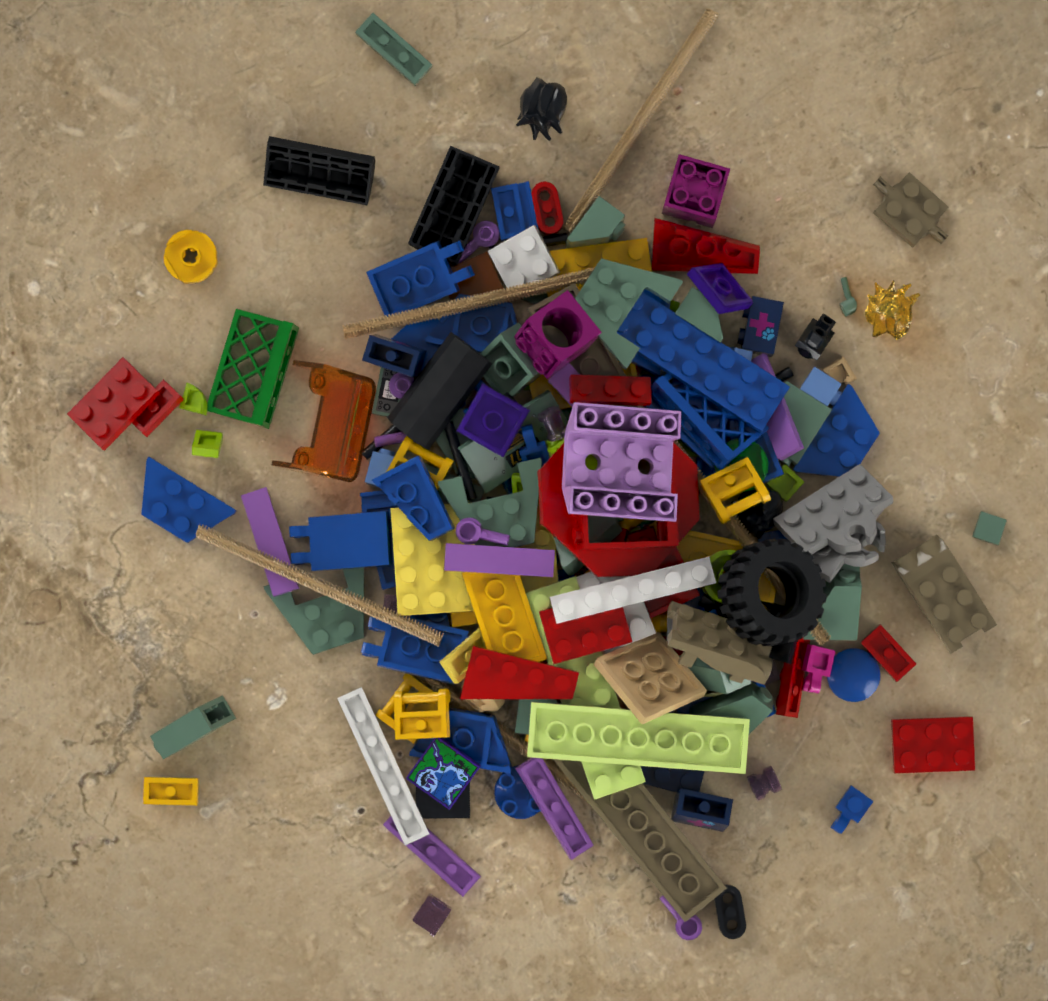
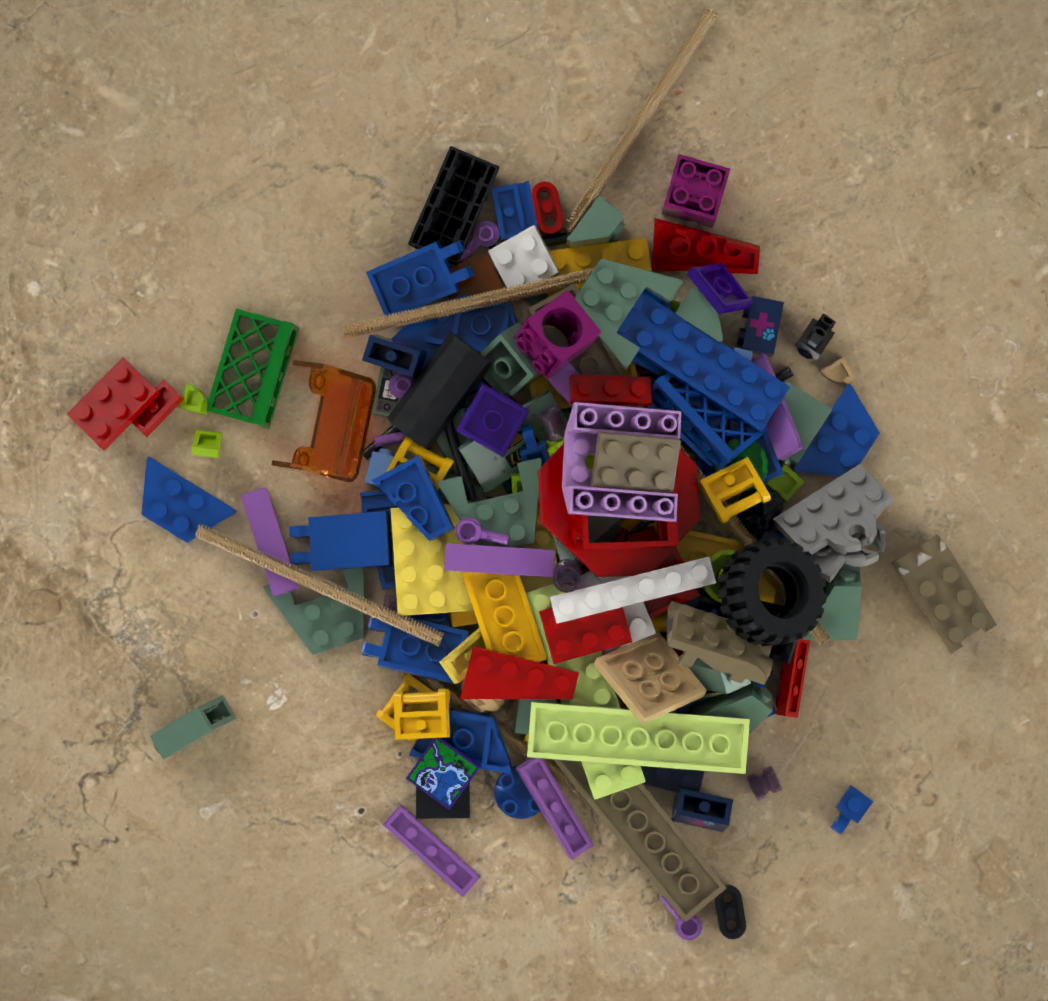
(171, 791): yellow plate -> none
(175, 253): yellow plate -> none
(319, 170): black piece -> none
(383, 766): white plate -> none
(393, 49): sand green plate -> none
(432, 914): clear purple panel -> none
(542, 107): black hair -> none
(563, 579): none -> clear purple wheel
(635, 462): none -> dark tan plate
(818, 663): dark pink plate -> none
(821, 387): medium blue brick -> none
(849, 305): sand green hand -> none
(854, 675): blue dish -> none
(888, 653): red plate -> none
(890, 310): clear yellow hair -> none
(910, 210): dark tan plate -> none
(933, 745): red plate -> none
(989, 528): sand green tile -> none

